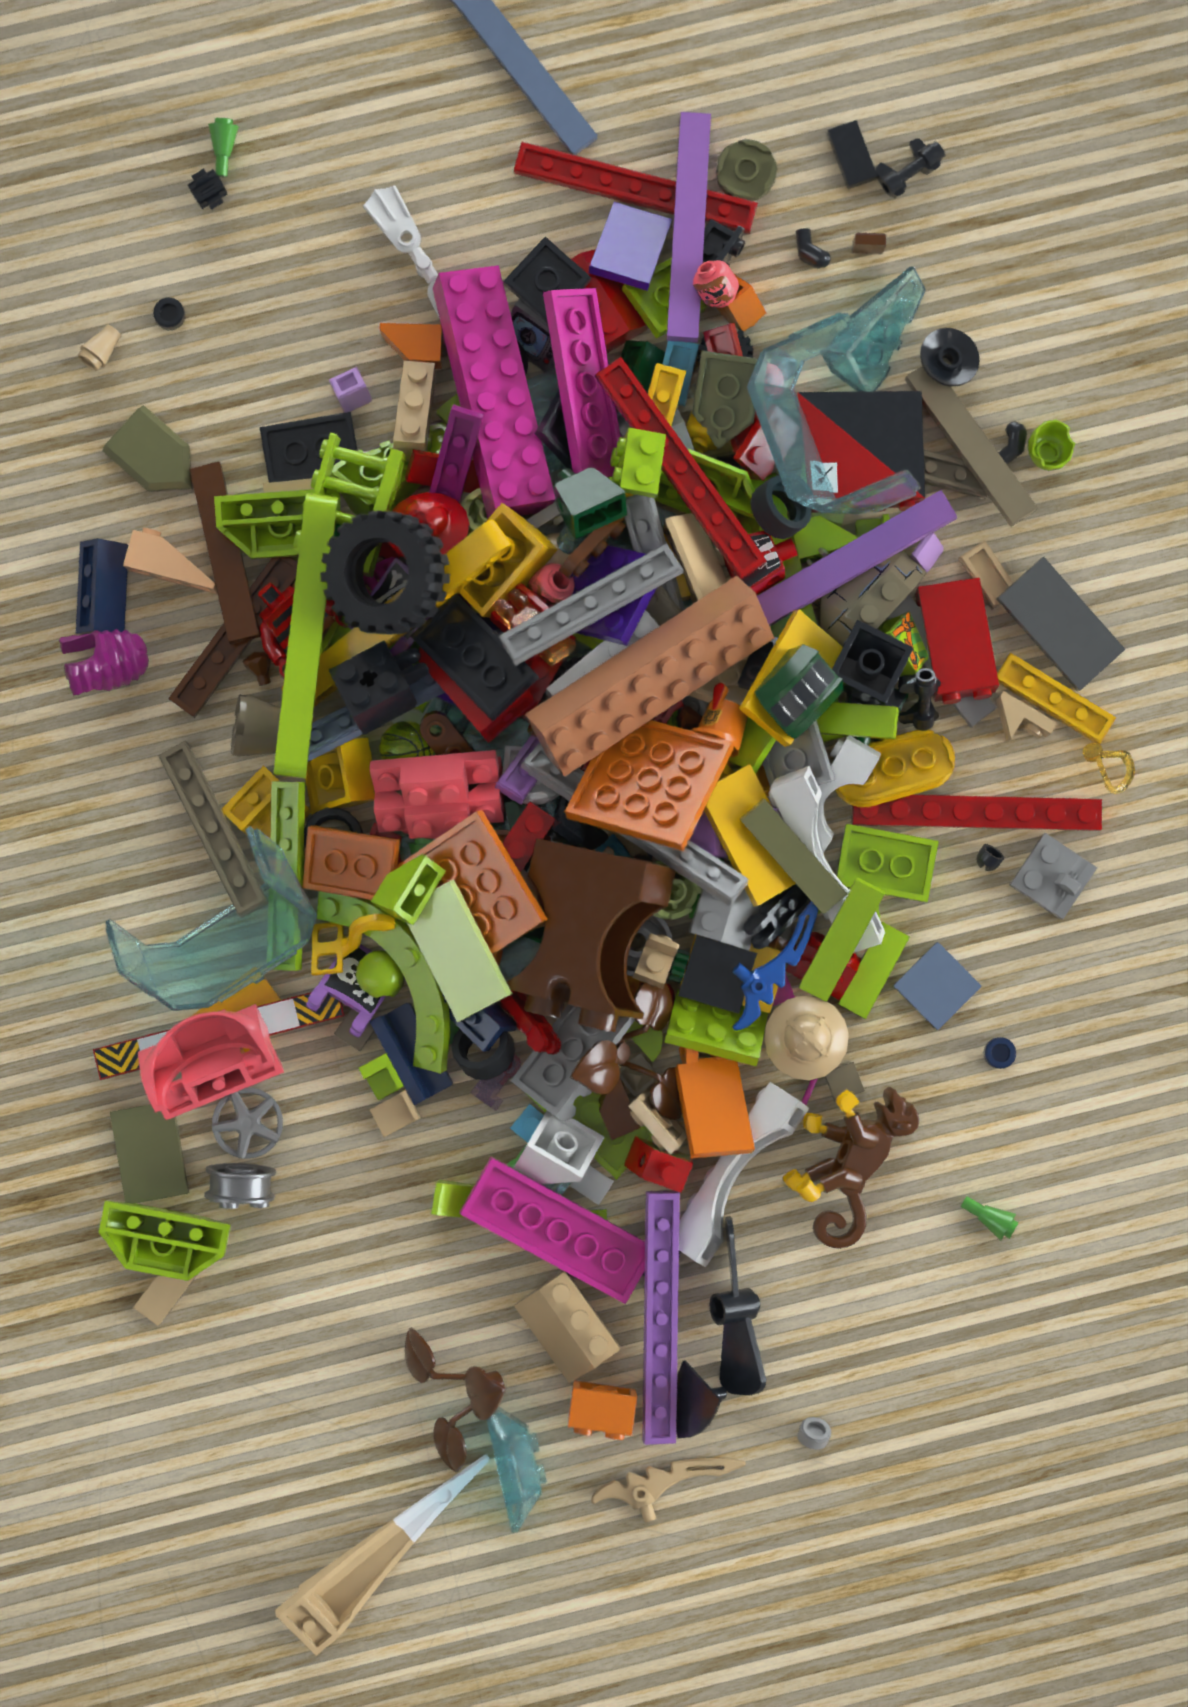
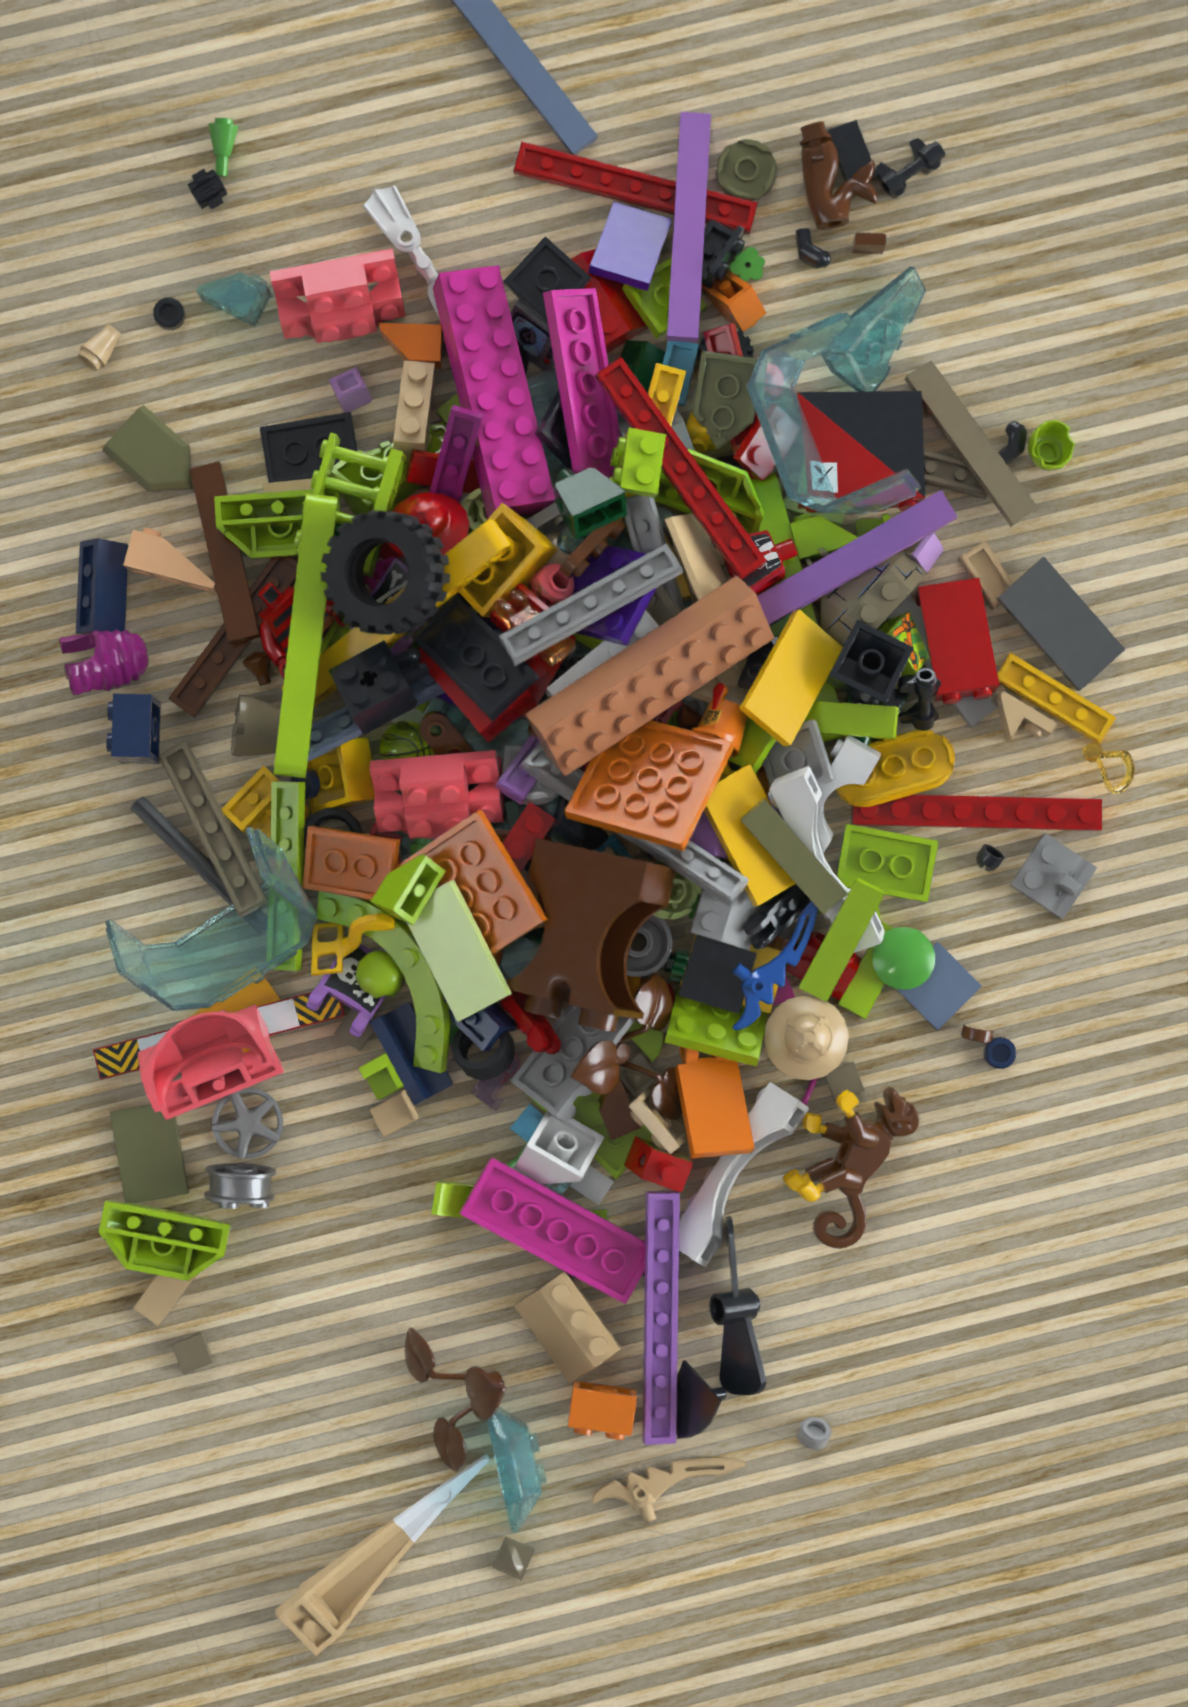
(134, 728): none -> dark blue brick
(179, 844): none -> dark grey axle
(193, 1353): none -> dark tan tile
(238, 296): none -> clear light blue slope
(312, 783): none -> dark blue tile
(338, 296): none -> coral piece
(513, 1558): none -> dark tan tile
(656, 960): tan bracket -> none
(715, 283): coral head -> none
(751, 258): none -> bright green plant
(770, 518): black tyre -> none
(799, 690): dark green slope -> none
(820, 171): none -> reddish brown piece
(903, 958): none -> bright green dish
(955, 347): black dish -> none
(977, 1033): none -> reddish brown tile
(998, 1221): bright green cone -> none

